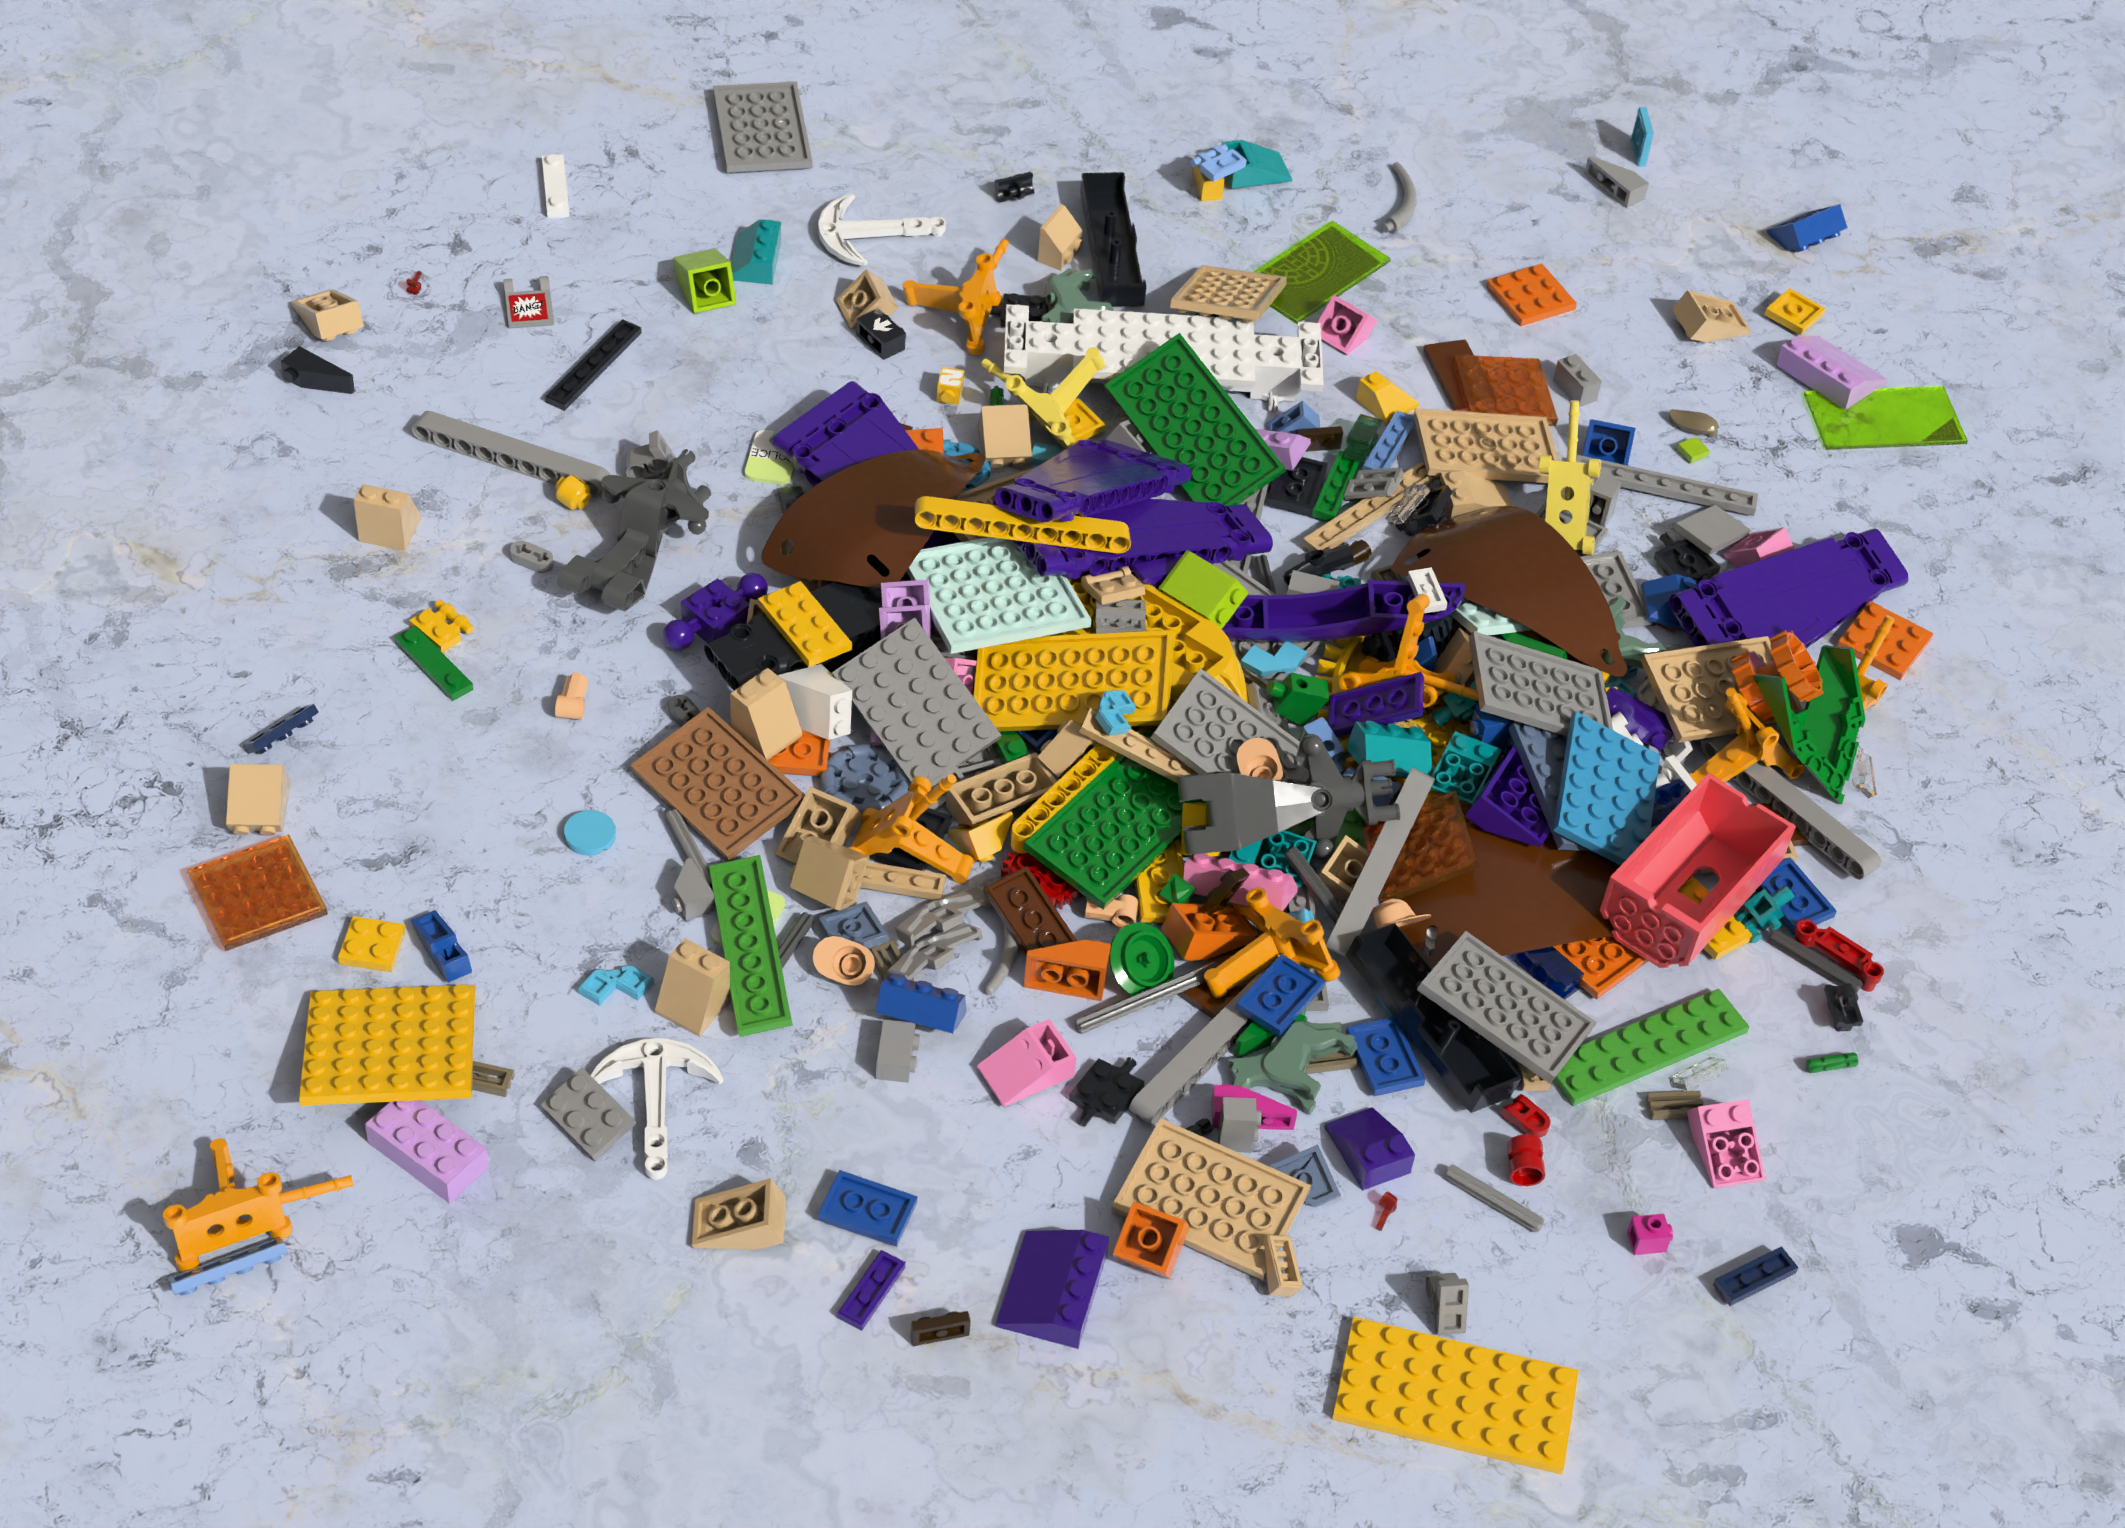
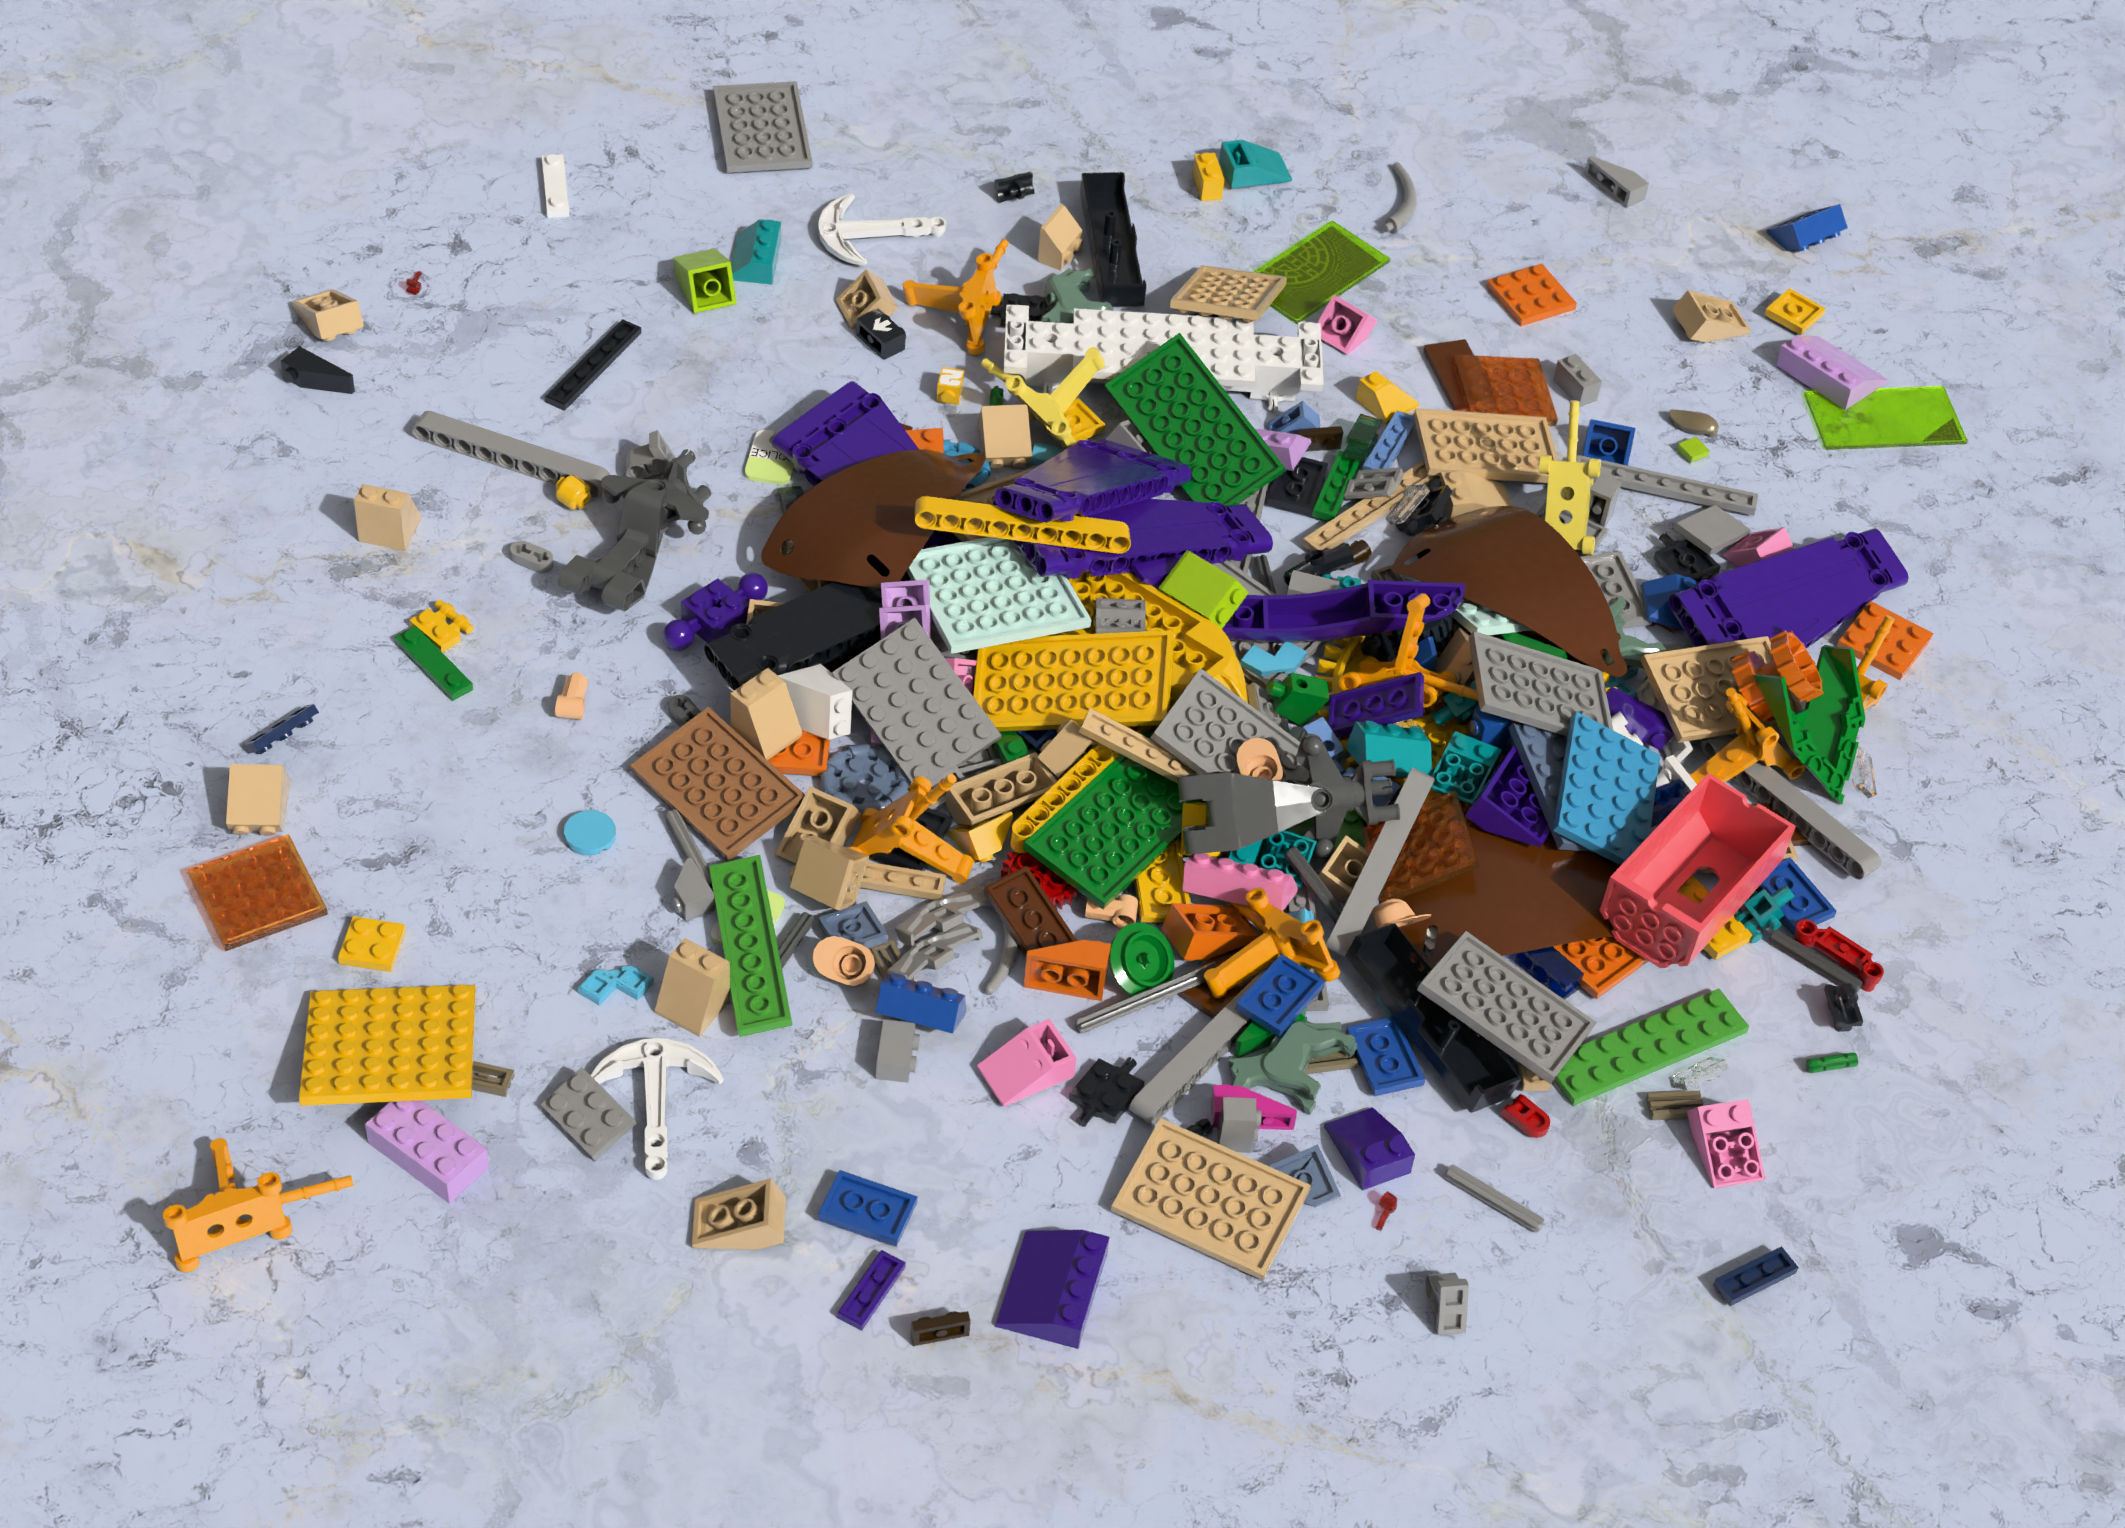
(238, 1262): medium blue plate -> none
(442, 946): blue slope -> none
(529, 307): flag -> none
(804, 624): yellow plate -> none
(1111, 711): medium azure tile -> none
(1113, 586): tan plate -> none
(1151, 1240): orange brick -> none
(1177, 890): green tile -> none
(1218, 162): light blue plate -> none
(1225, 891): dark brown plate -> none
(1280, 1283): tan slope -> none
(1425, 582): white plate -> none
(1456, 1395): yellow plate -> none
(1526, 1160): red wheel -> none
(1642, 136): medium azure tile -> none
(1649, 1234): dark pink brick -> none

